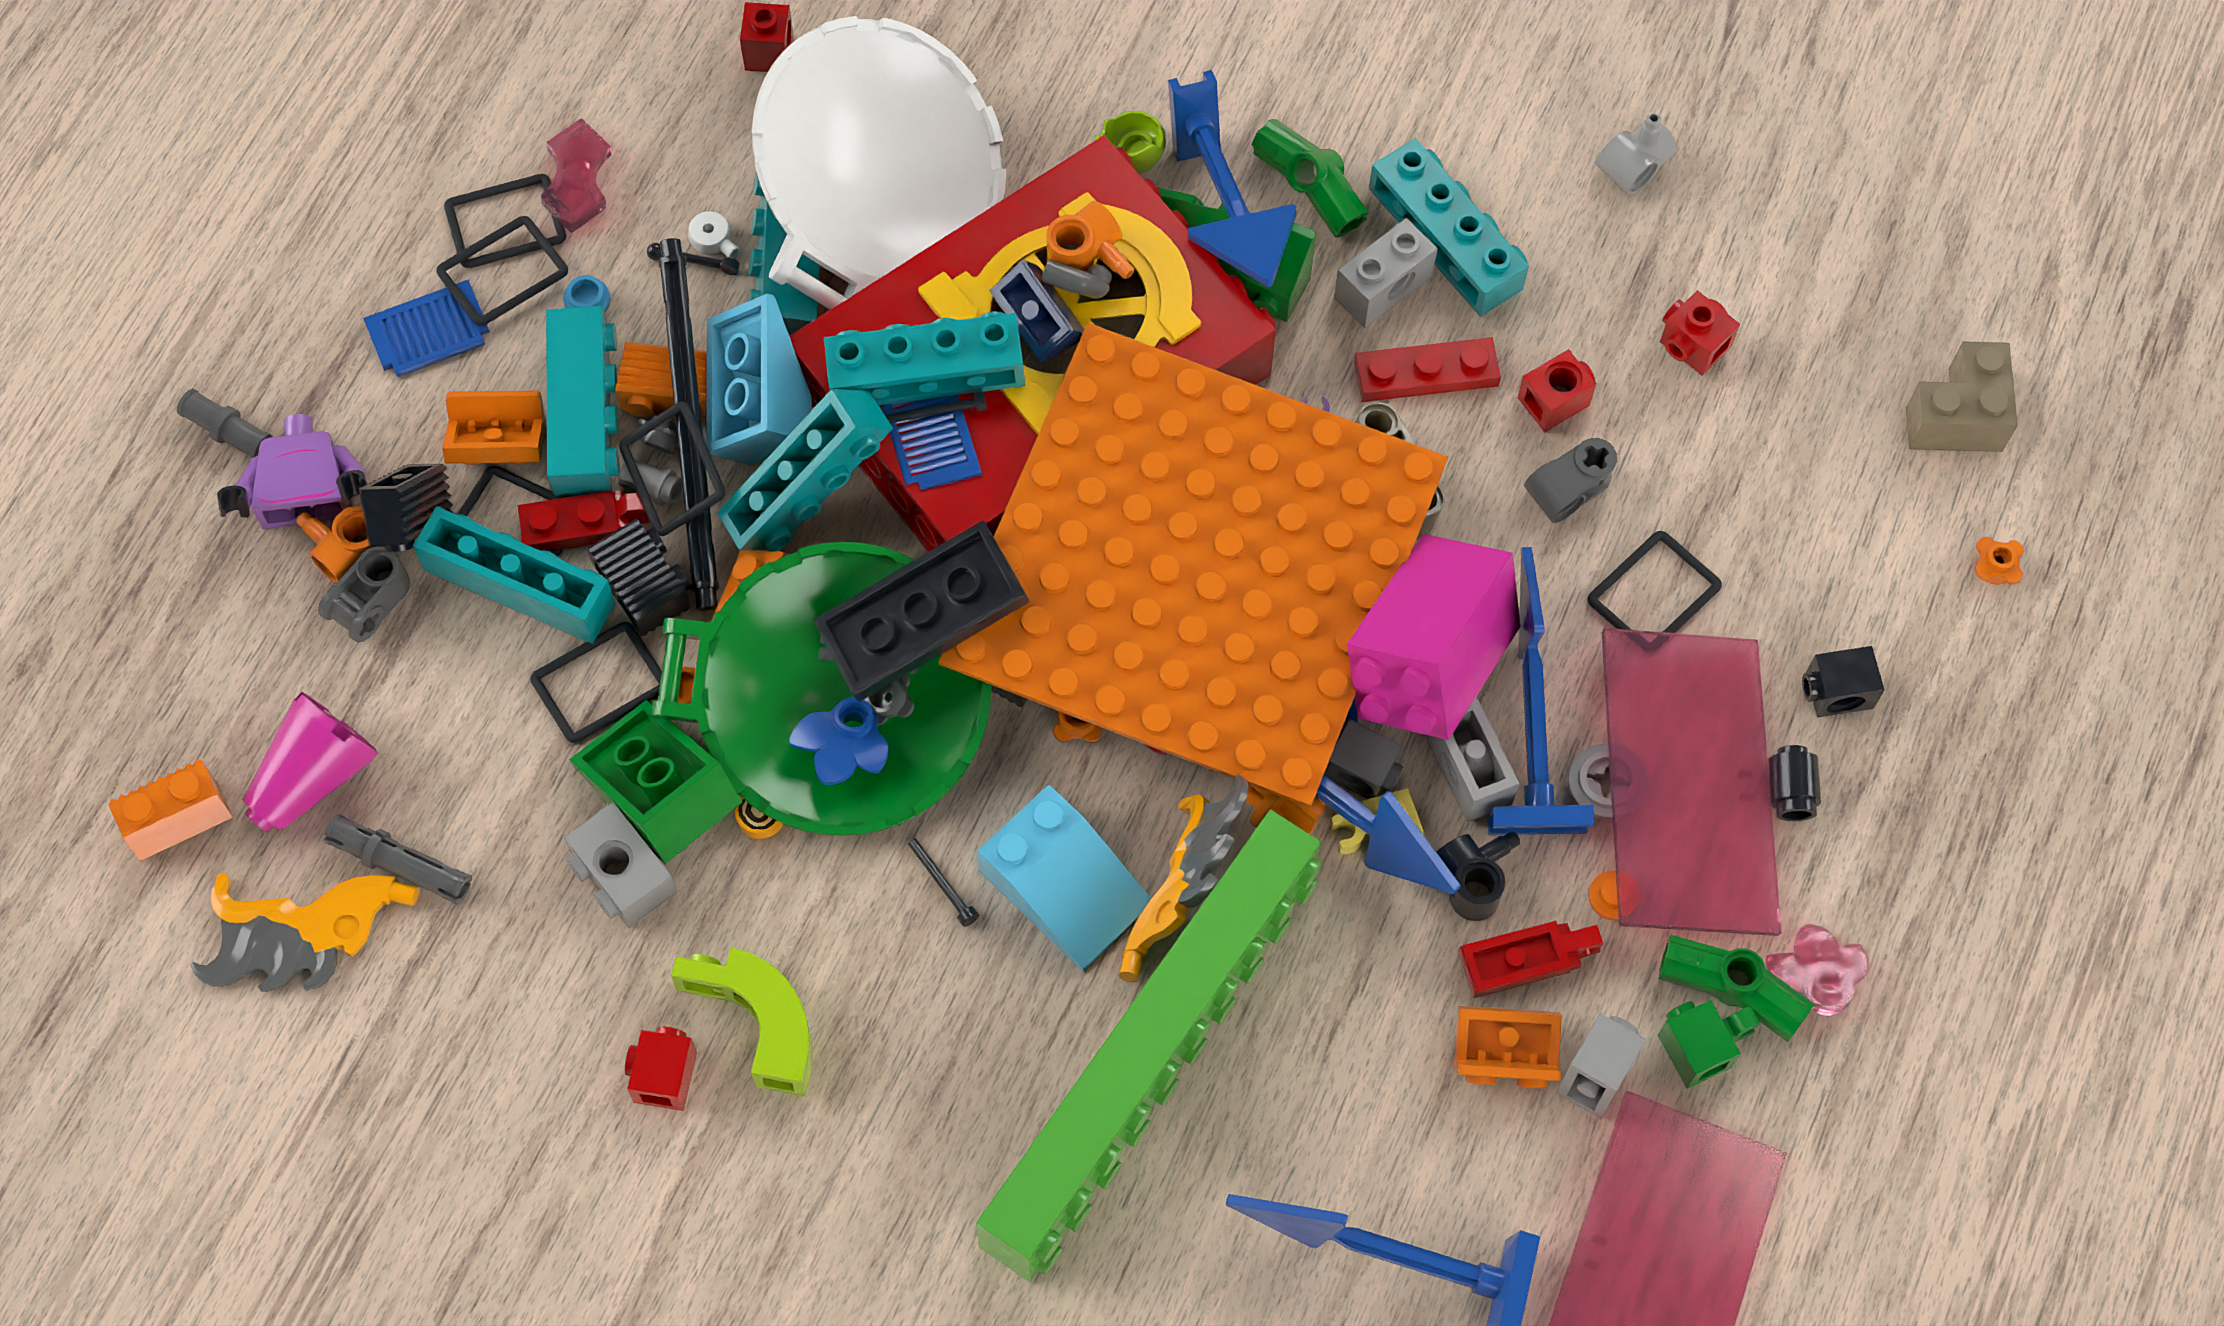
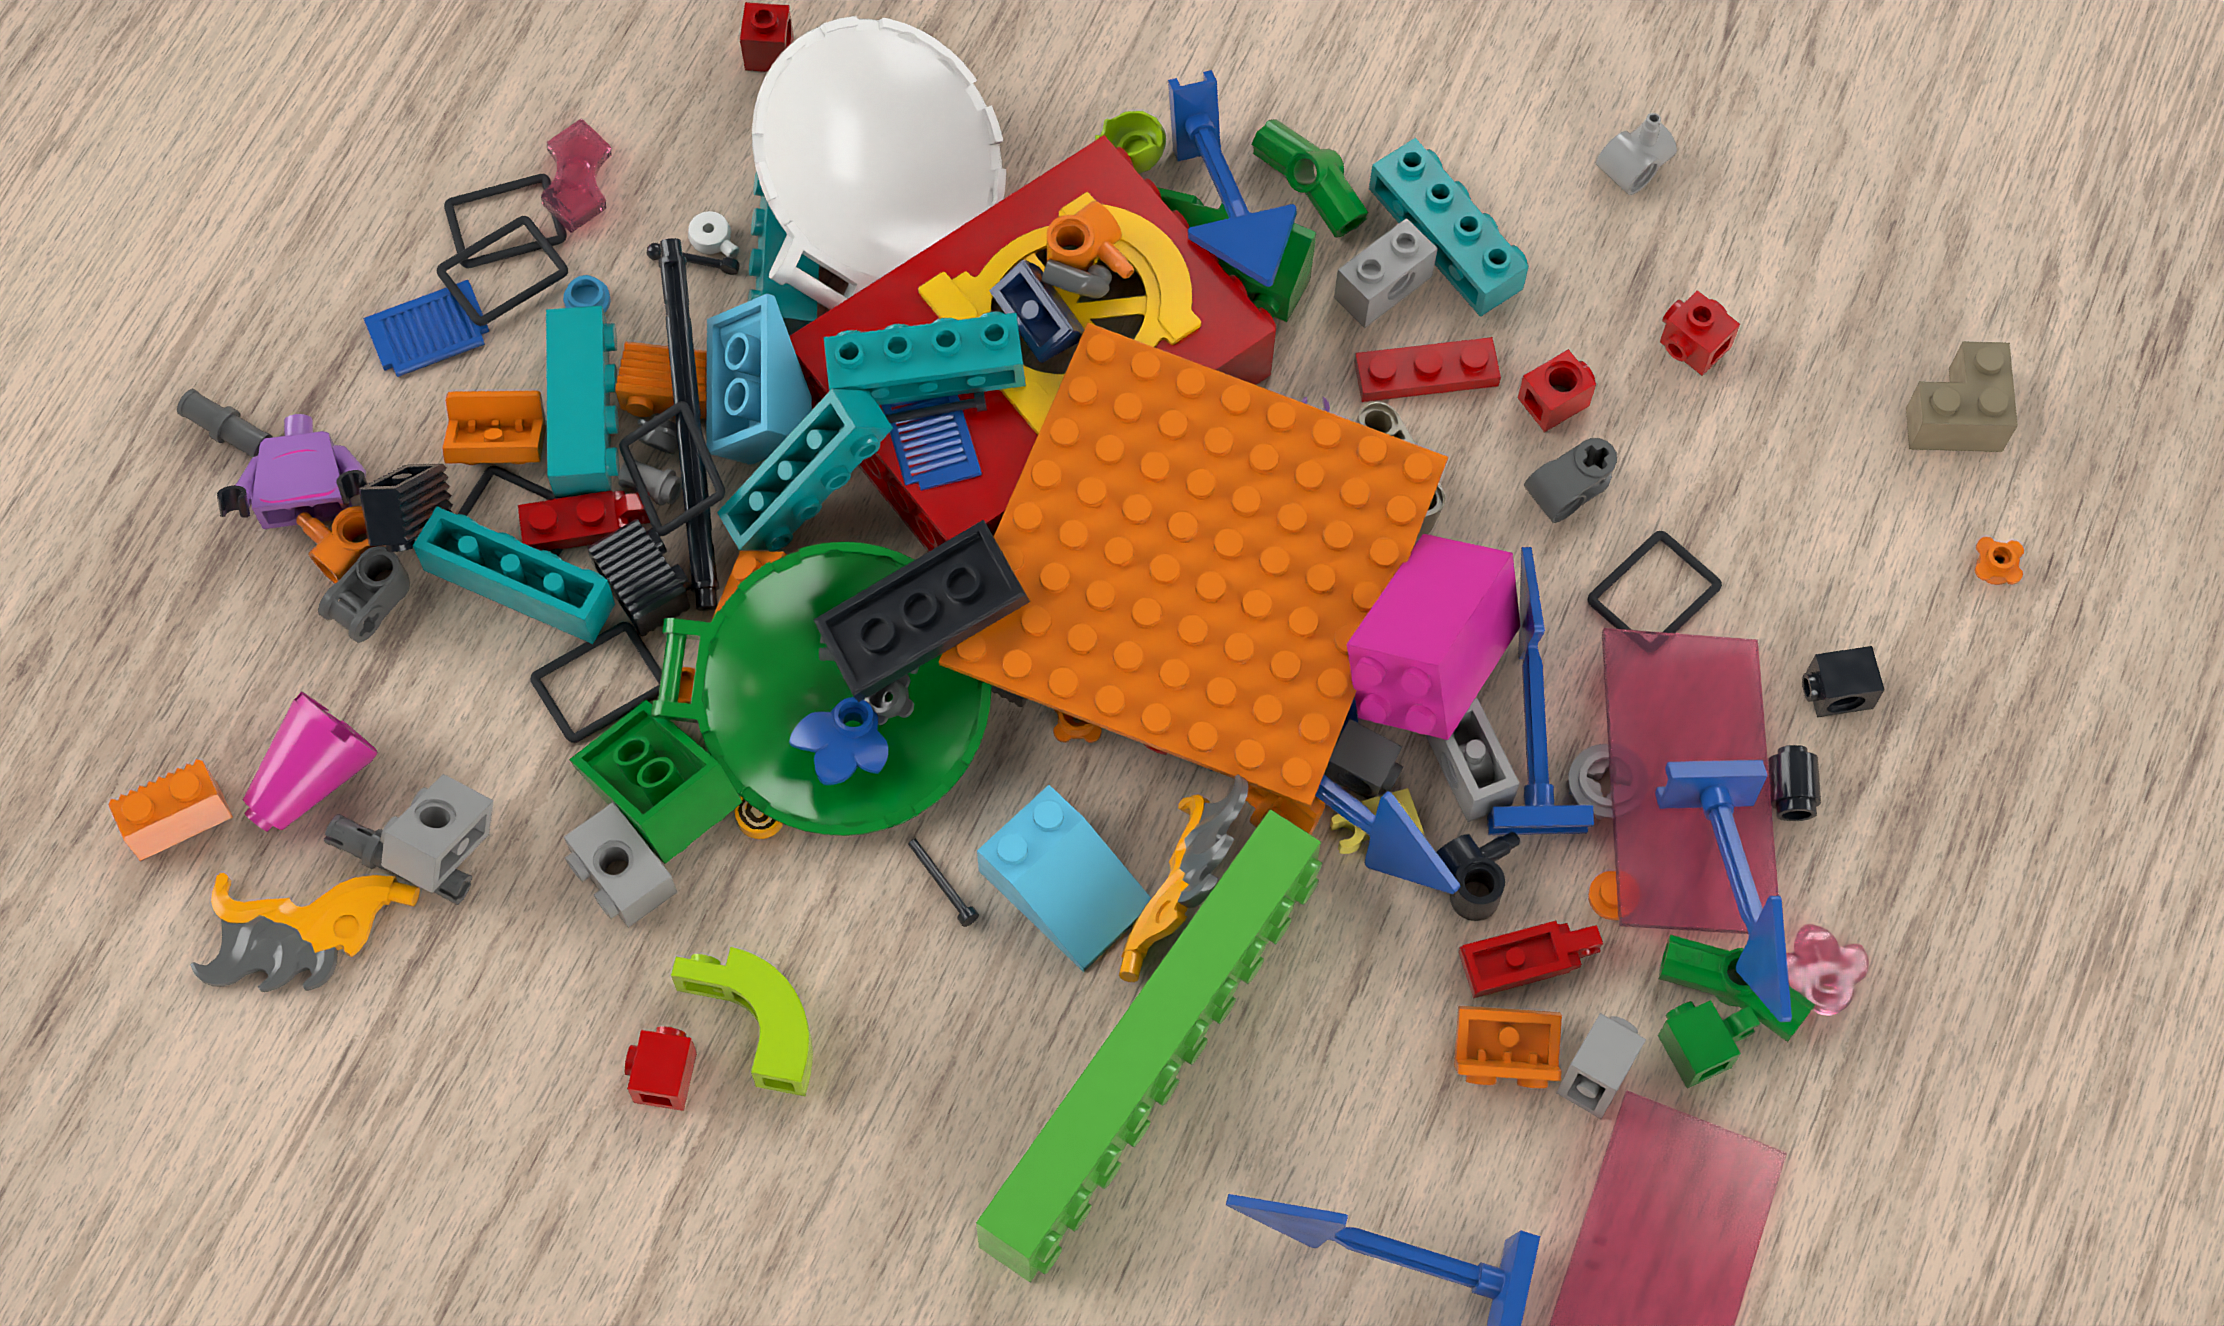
(436, 832): none -> light grey brick
(1718, 789): none -> blue piece

